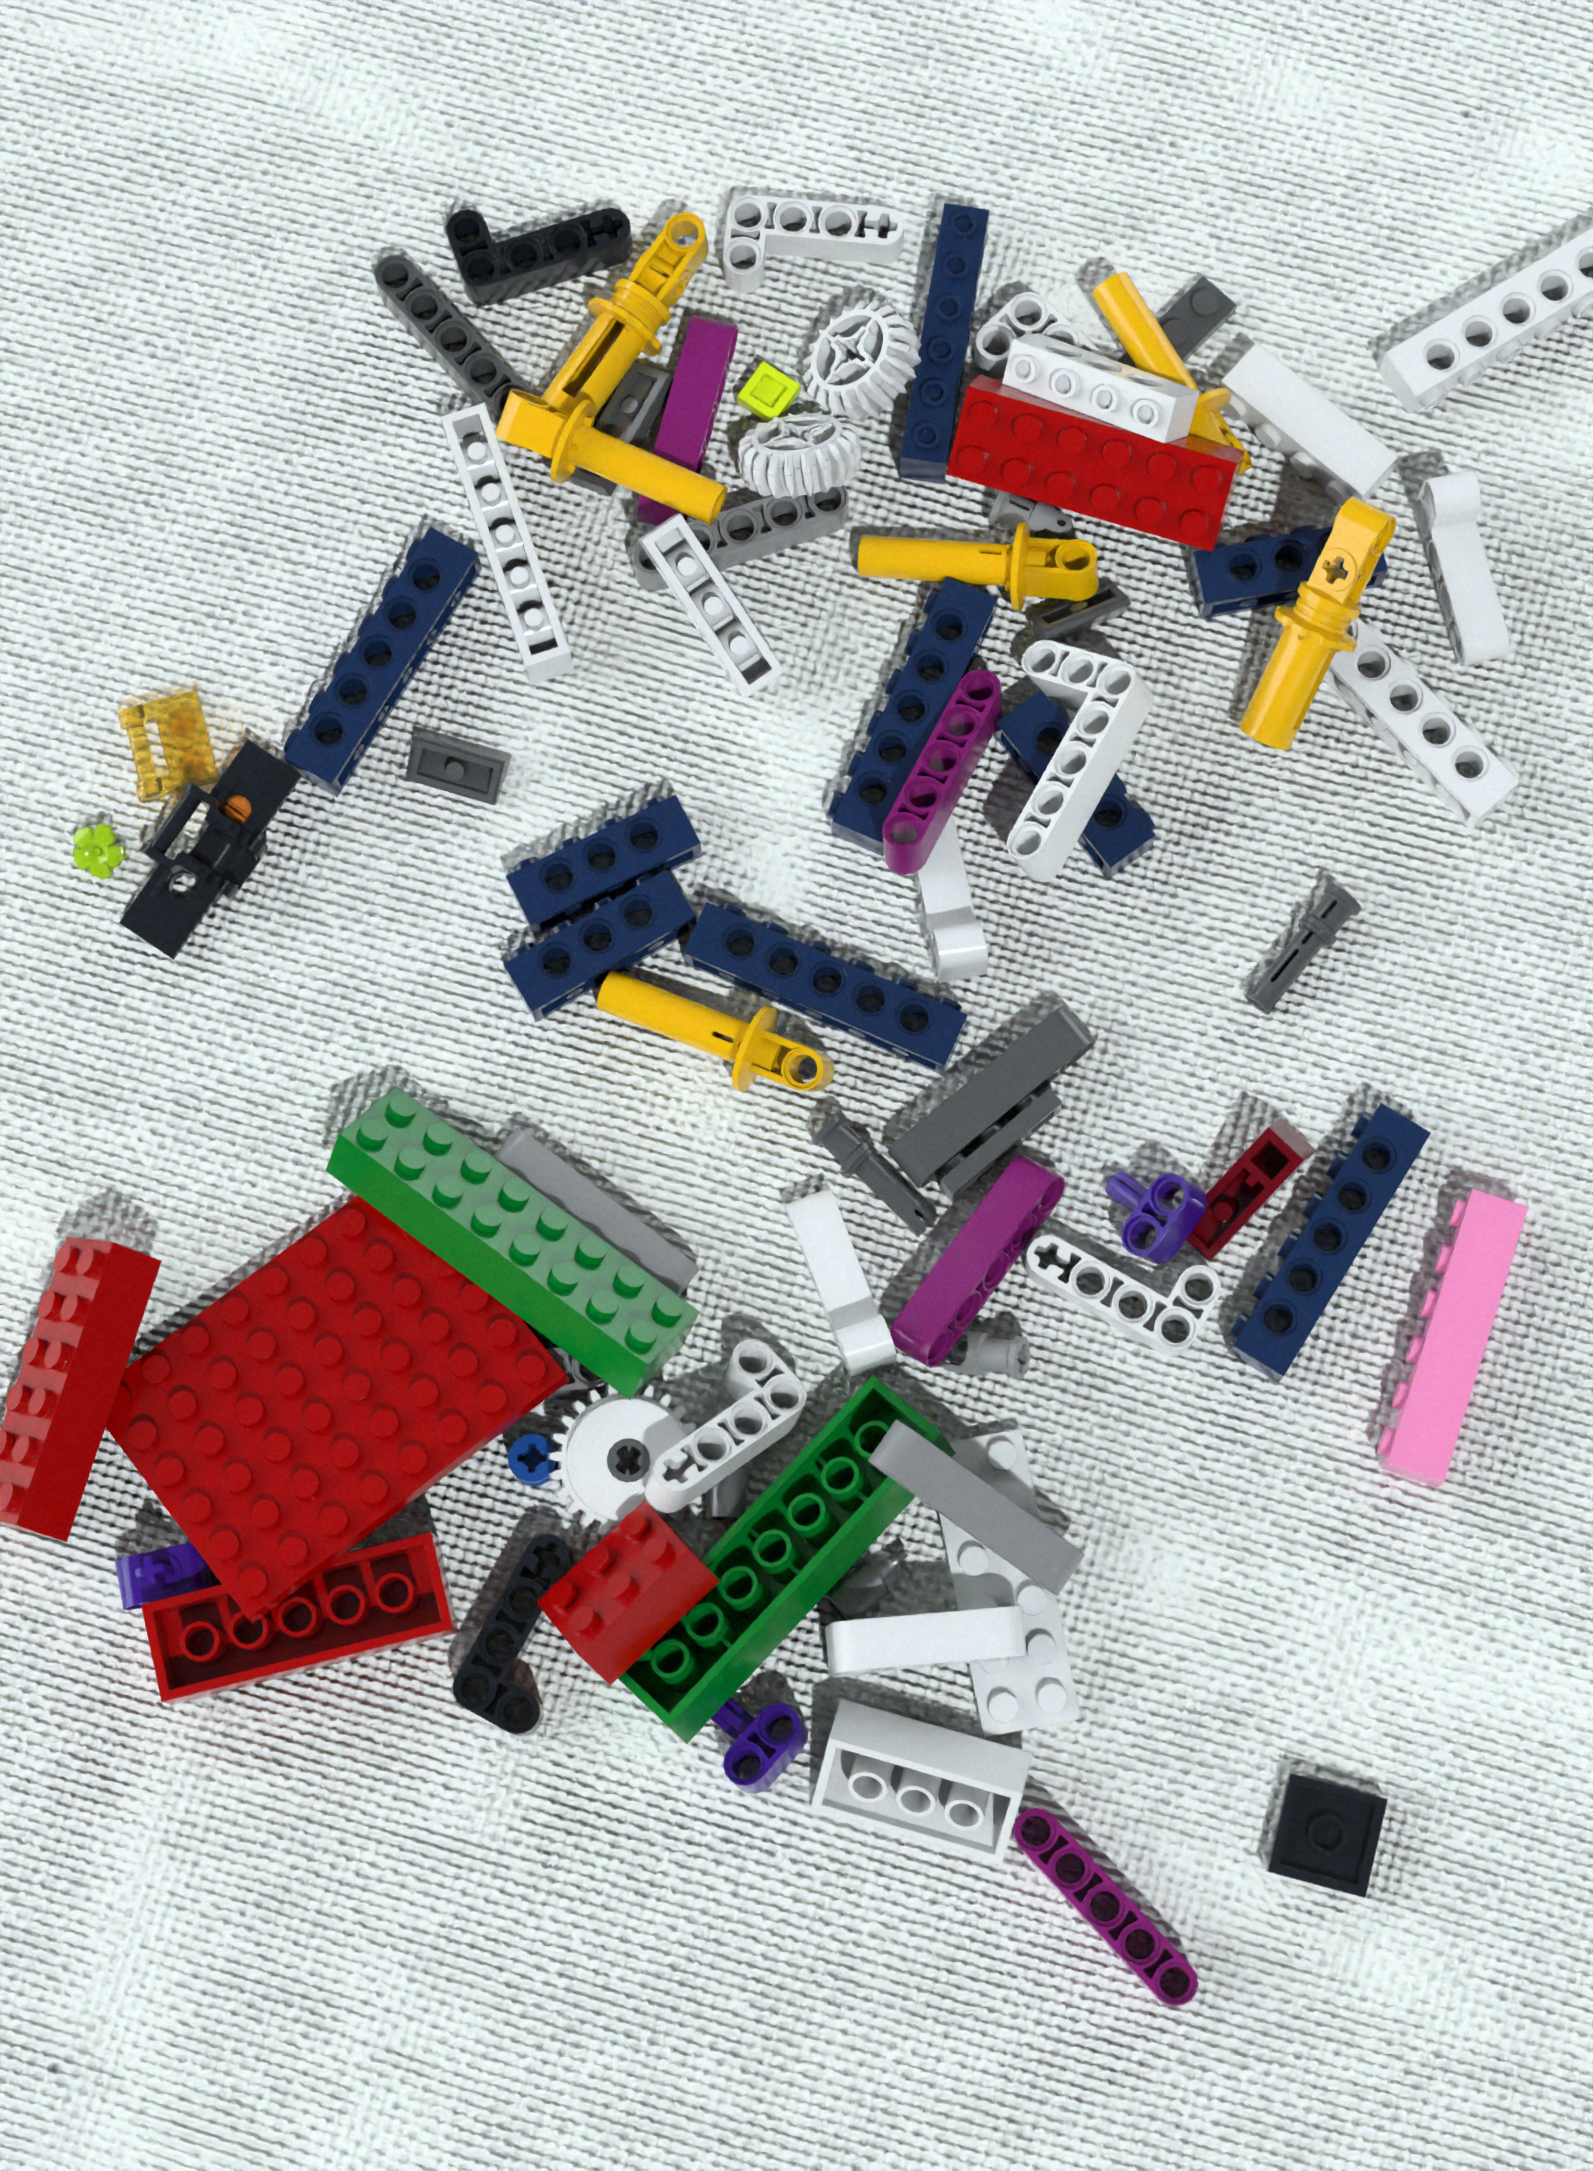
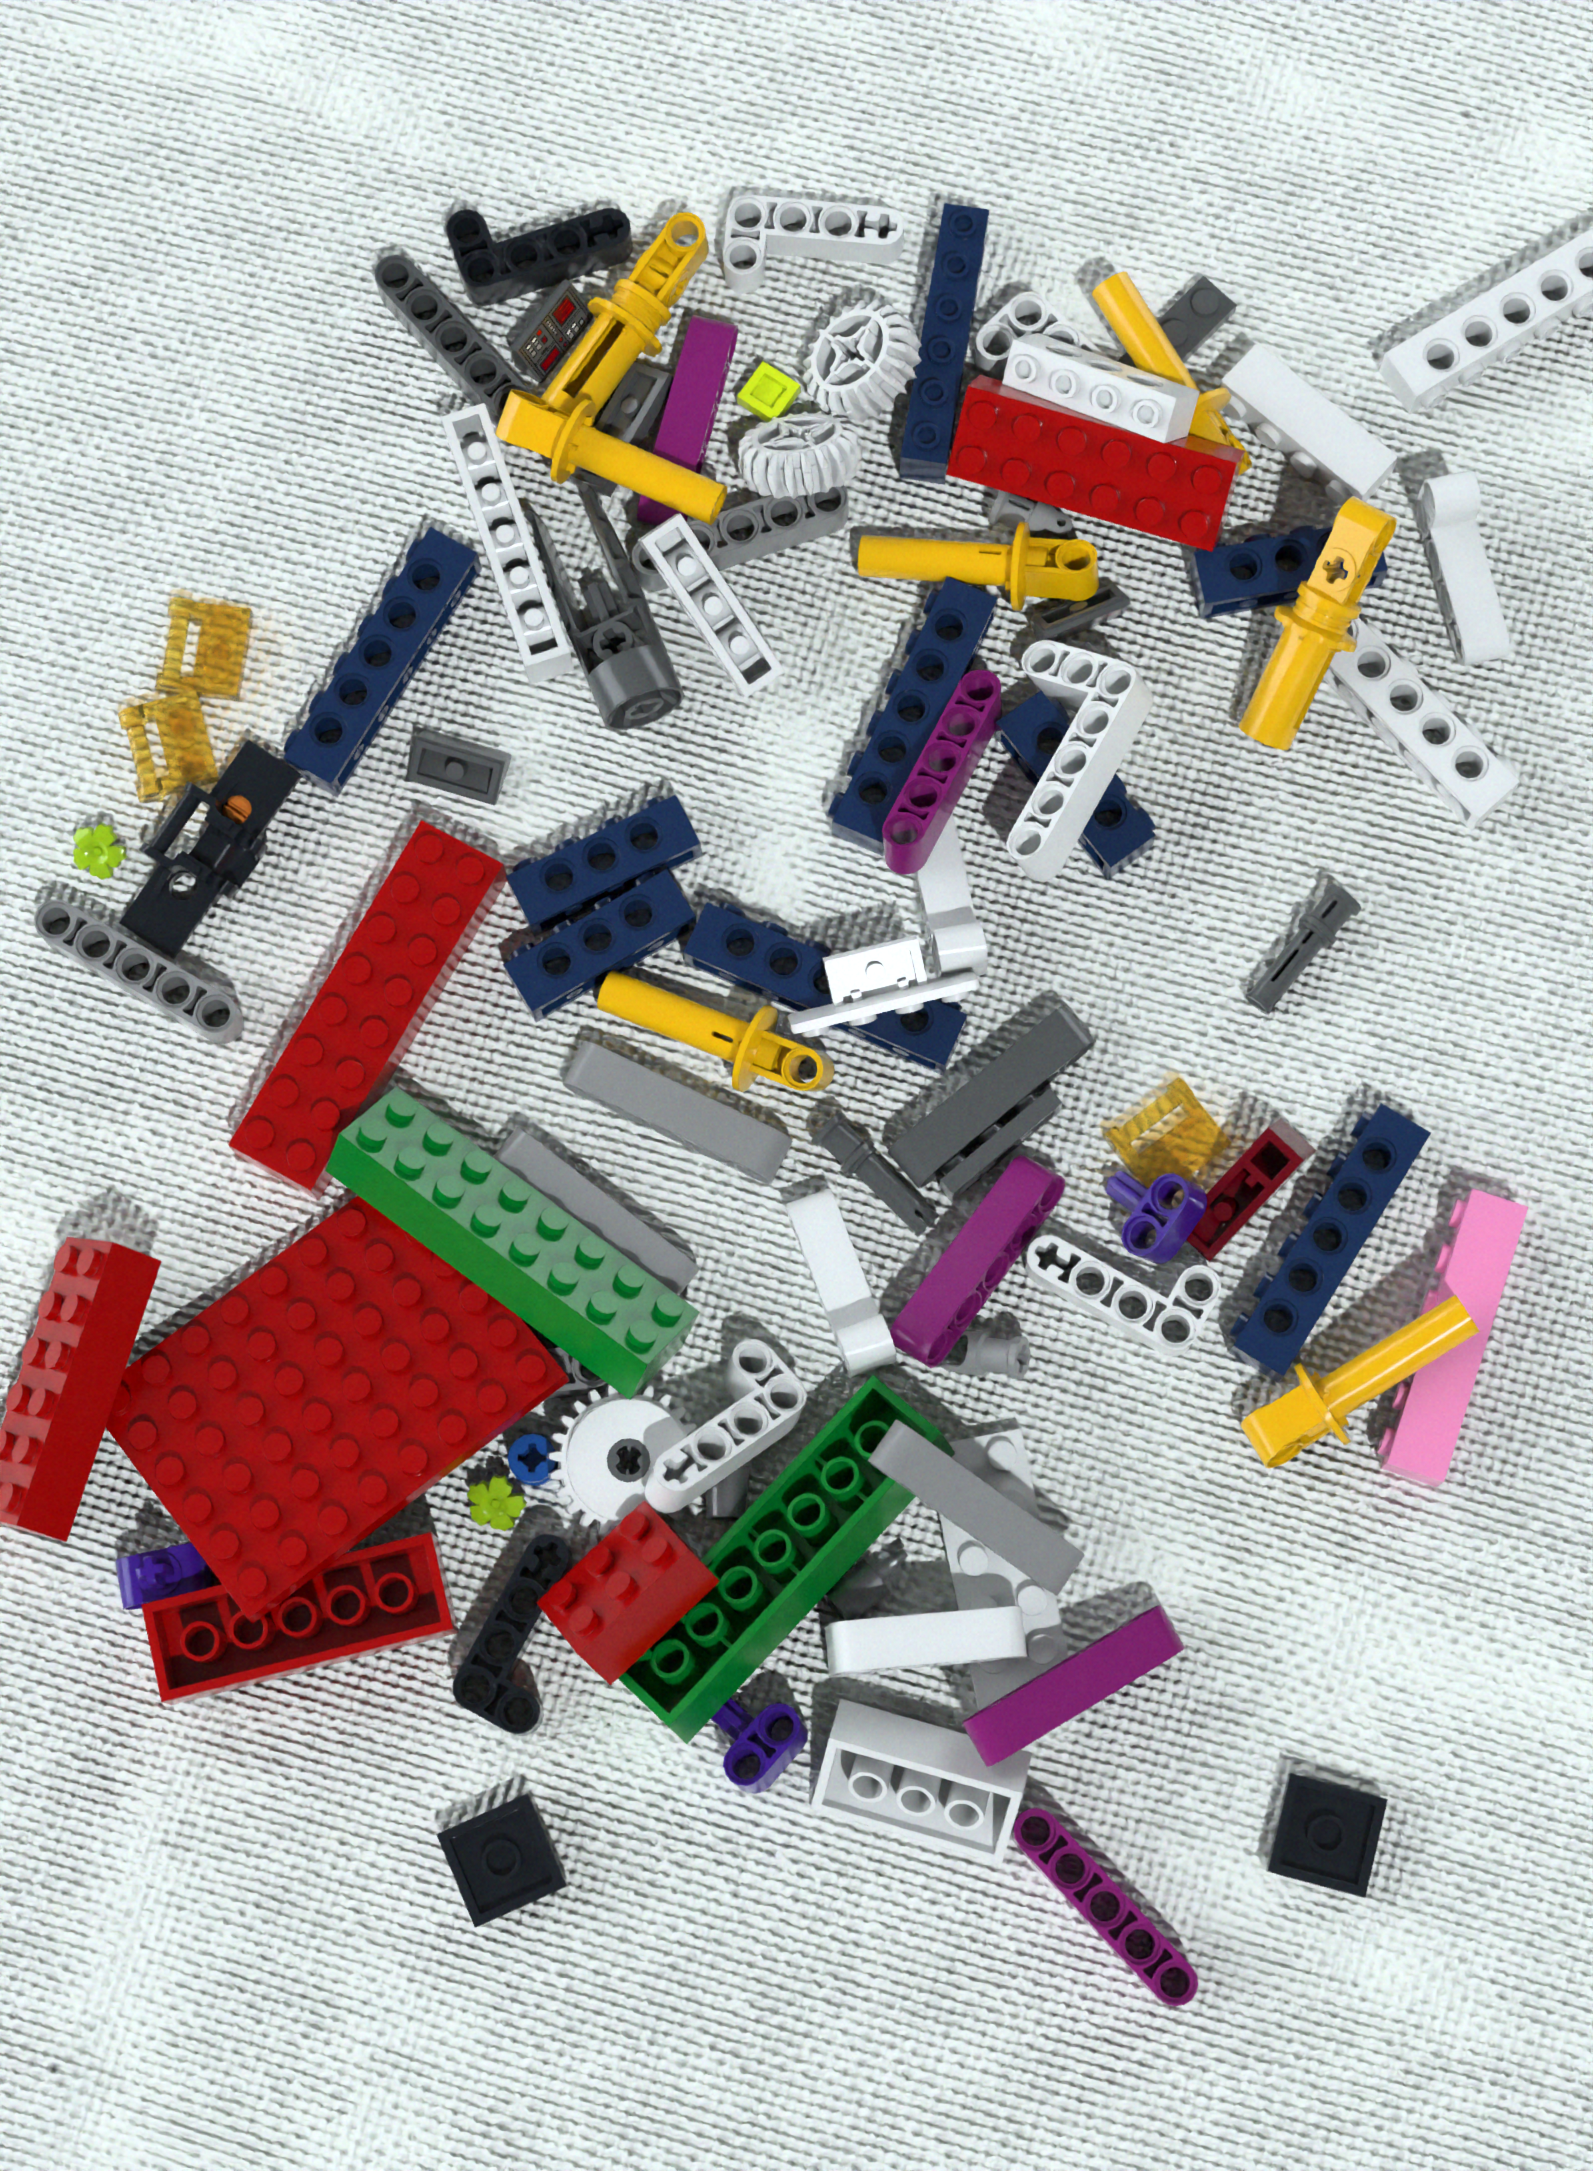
(123, 956): none -> light grey beam
(219, 654): none -> clear yellow plate
(369, 1007): none -> red brick
(495, 1503): none -> lime plant
(502, 1860): none -> black plate
(551, 332): none -> slope
(640, 679): none -> dark grey piece
(677, 1112): none -> light grey beam
(879, 981): none -> white bracket
(1073, 1685): none -> magenta beam
(1181, 1149): none -> clear yellow plate
(1321, 1404): none -> yellow piece

